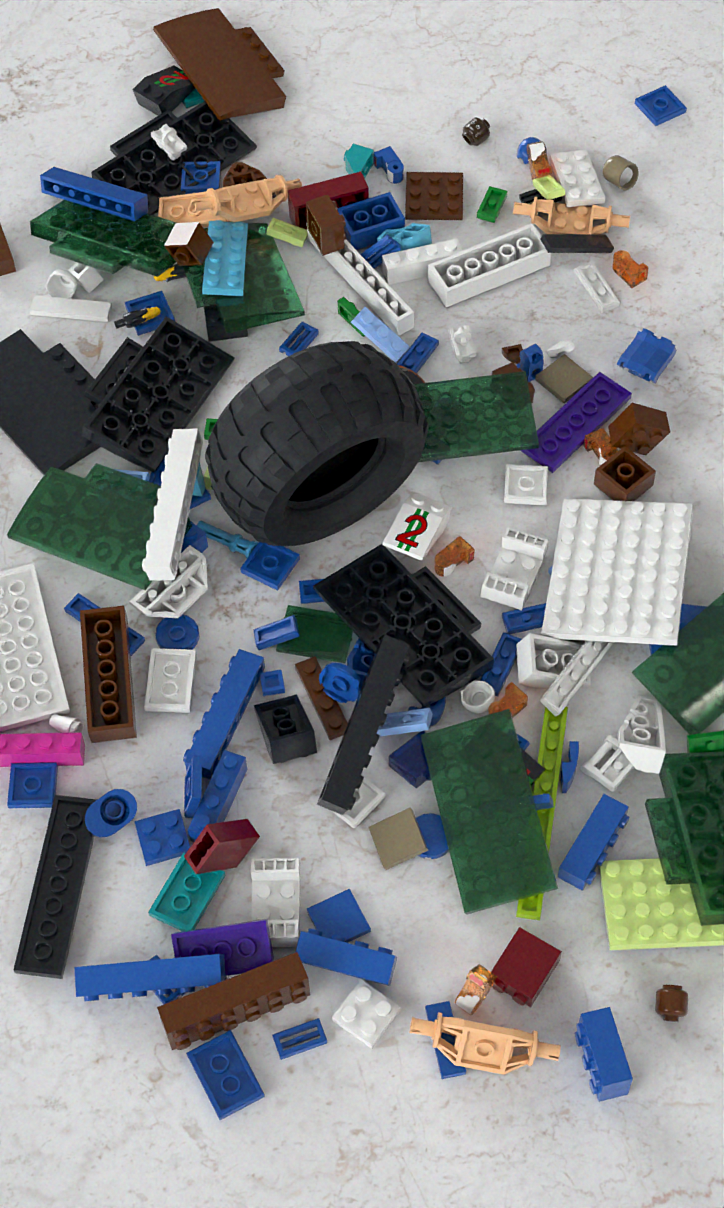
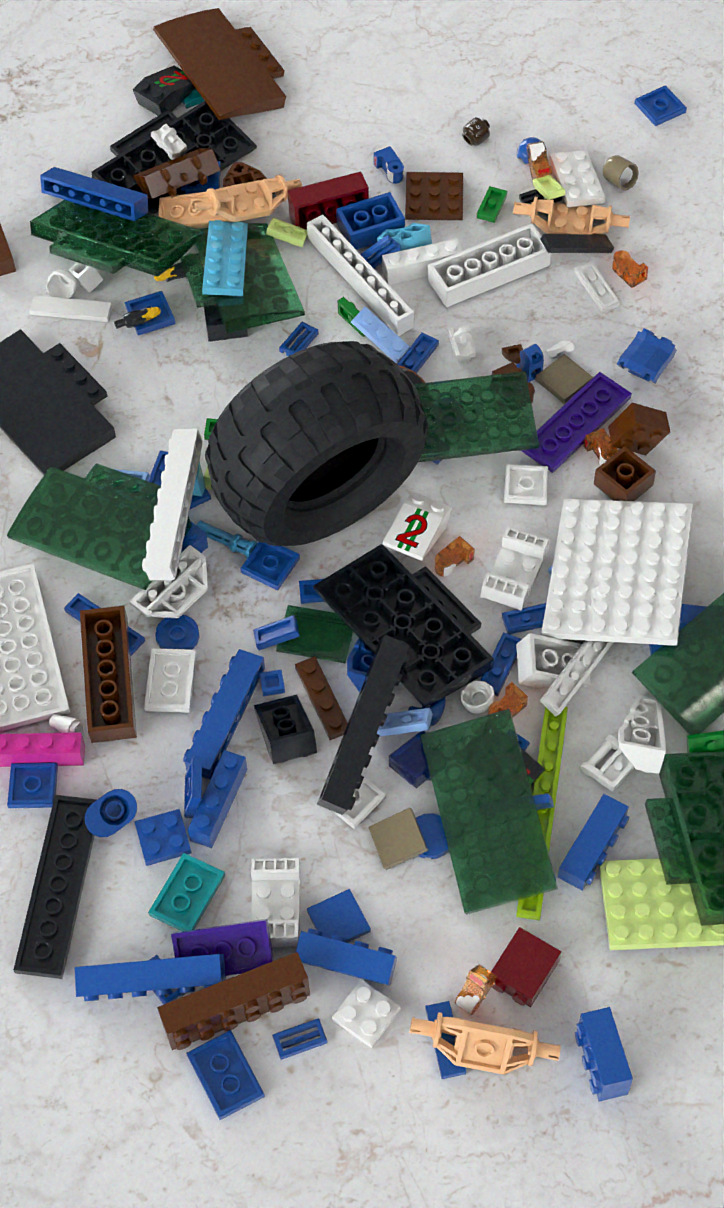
(152, 391): black slope -> none
(177, 173): none -> reddish brown piece
(188, 243): reddish brown head -> none
(221, 846): dark red brick -> none
(325, 224): reddish brown brick -> none
(340, 682): blue tile -> none
(359, 159): teal slope -> none
(569, 768): blue slope -> none
(671, 1002): reddish brown head -> none

